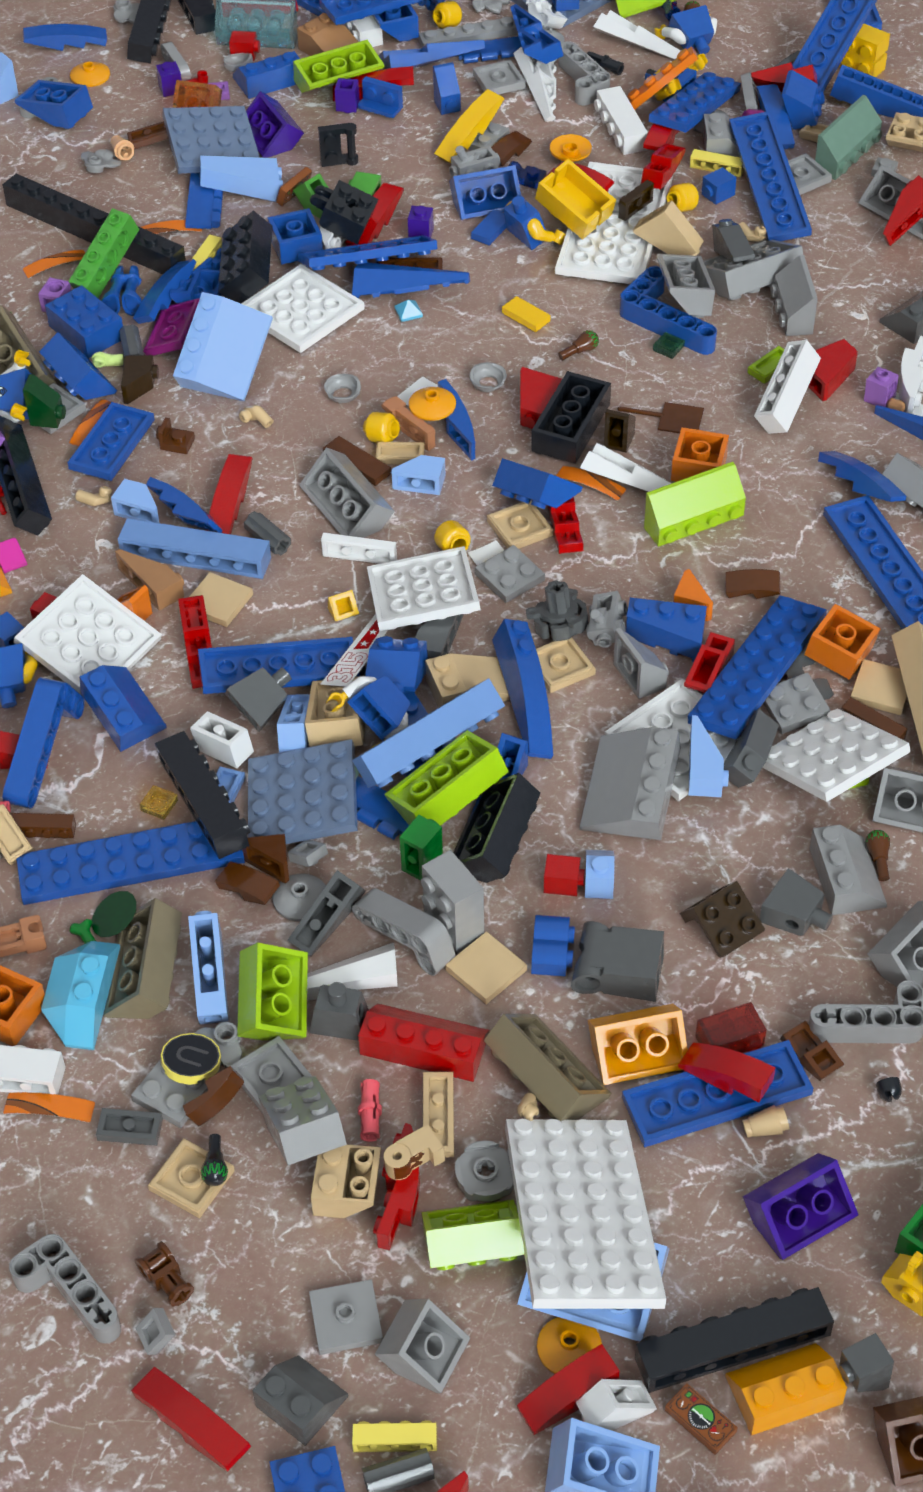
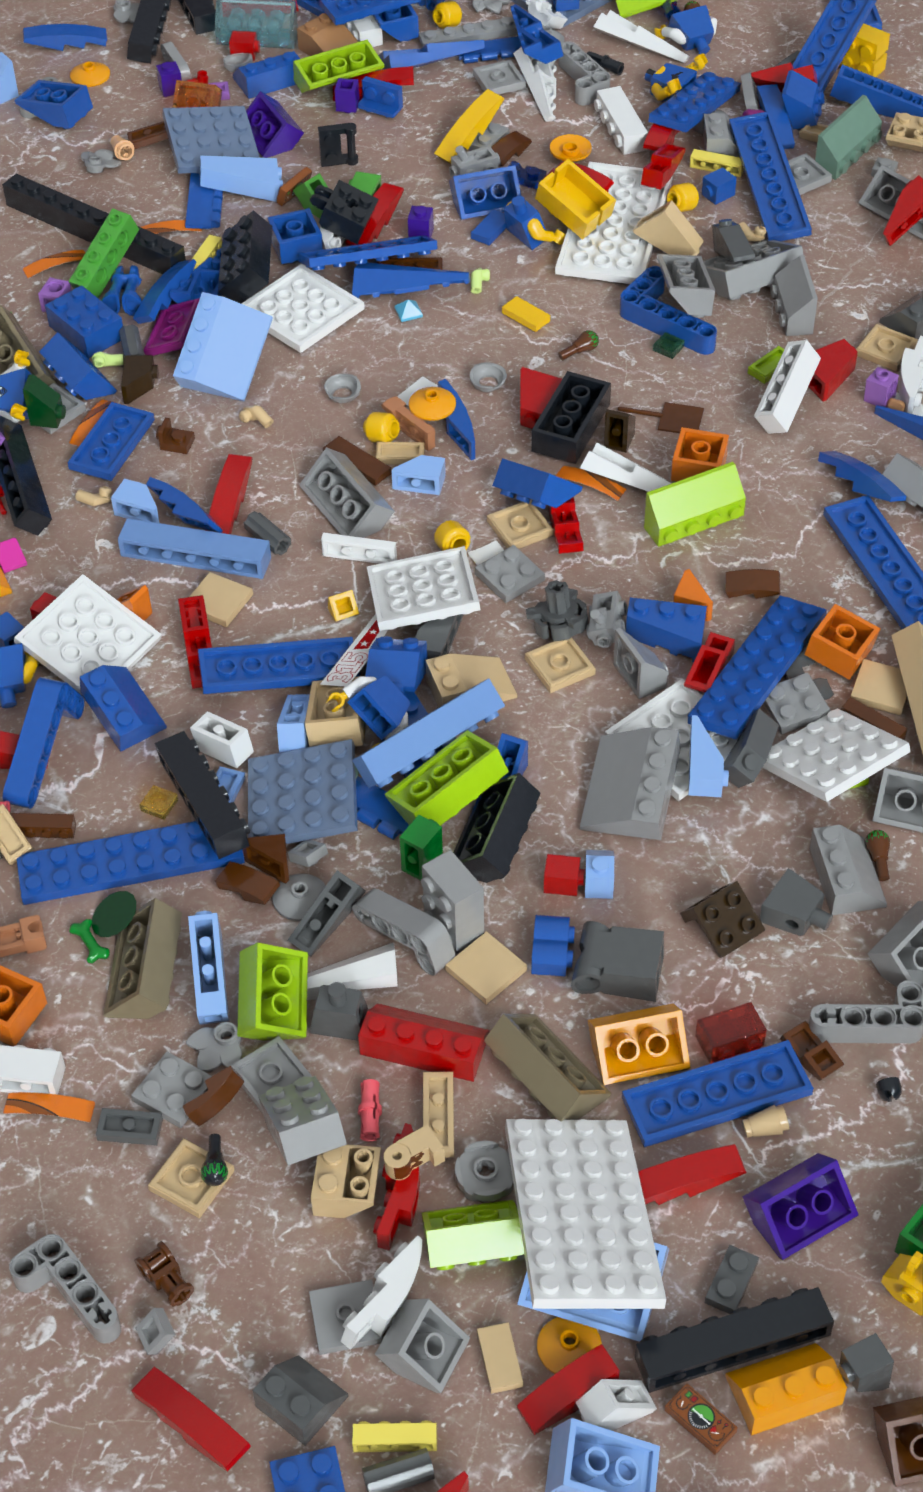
(79, 992): medium azure wedge -> none
(162, 582): medium nougat slope -> none
(190, 1058): black tile -> none
(259, 695): dark grey torso -> none
(387, 1296): none -> white slope
(446, 88): blue slope -> none
(476, 279): none -> yellowish green arm
(500, 1358): none -> tan tile
(525, 685): blue slope -> none
(528, 1107): tan arm -> none
(636, 200): dark brown plate -> none
(667, 73): orange plate -> none
(691, 1174): none -> red slope
(728, 1070): red slope -> none
(731, 1279): none -> dark grey plate
(885, 347): none -> tan tile

